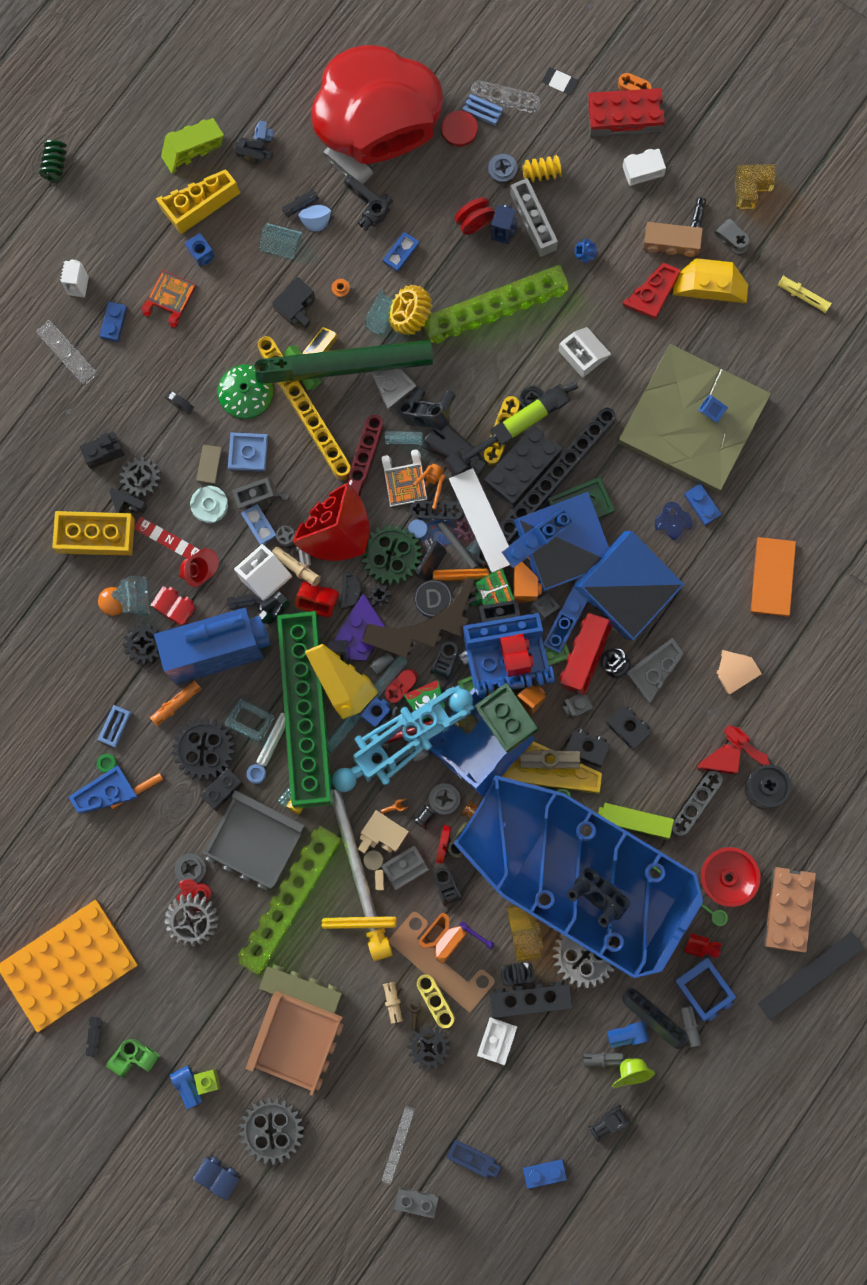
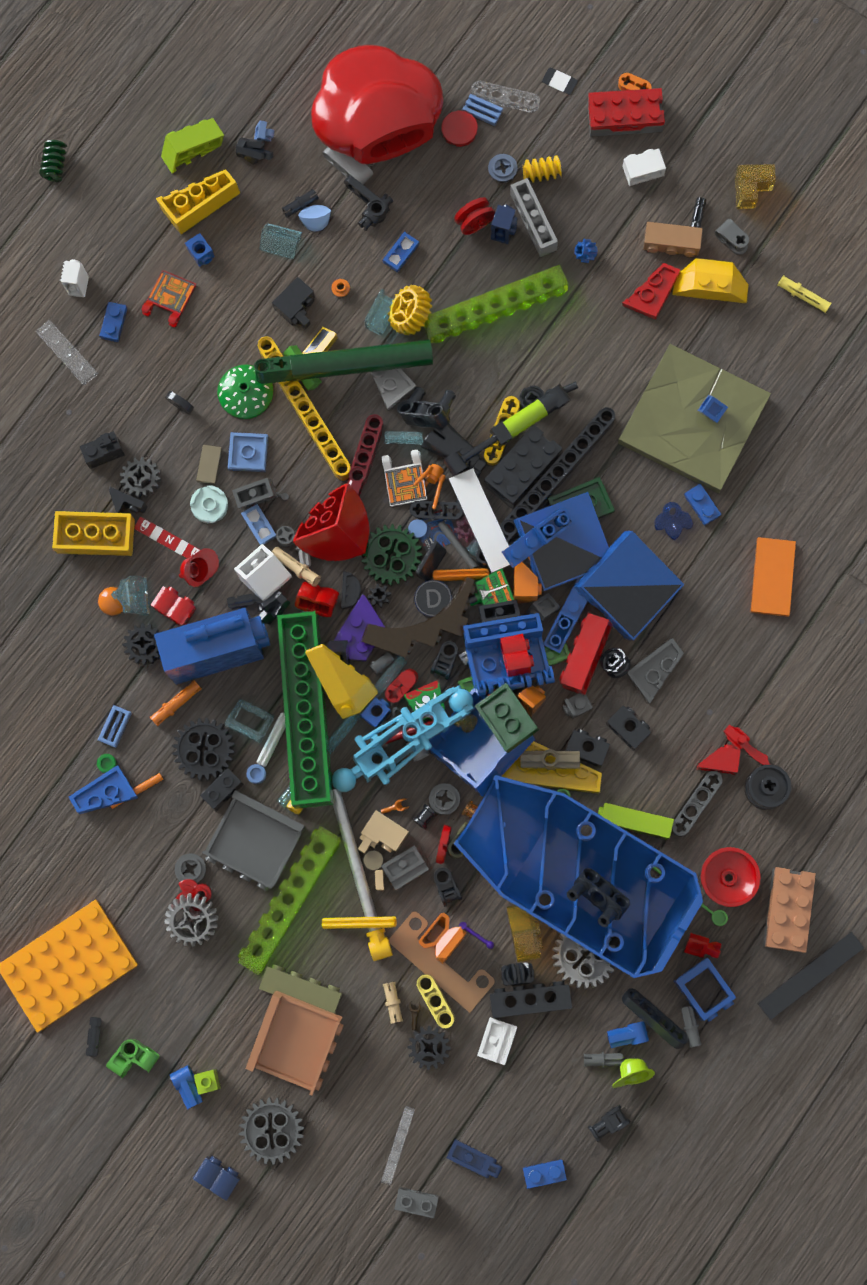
(583, 351): white slope -> none
(736, 670): light nougat slope -> none

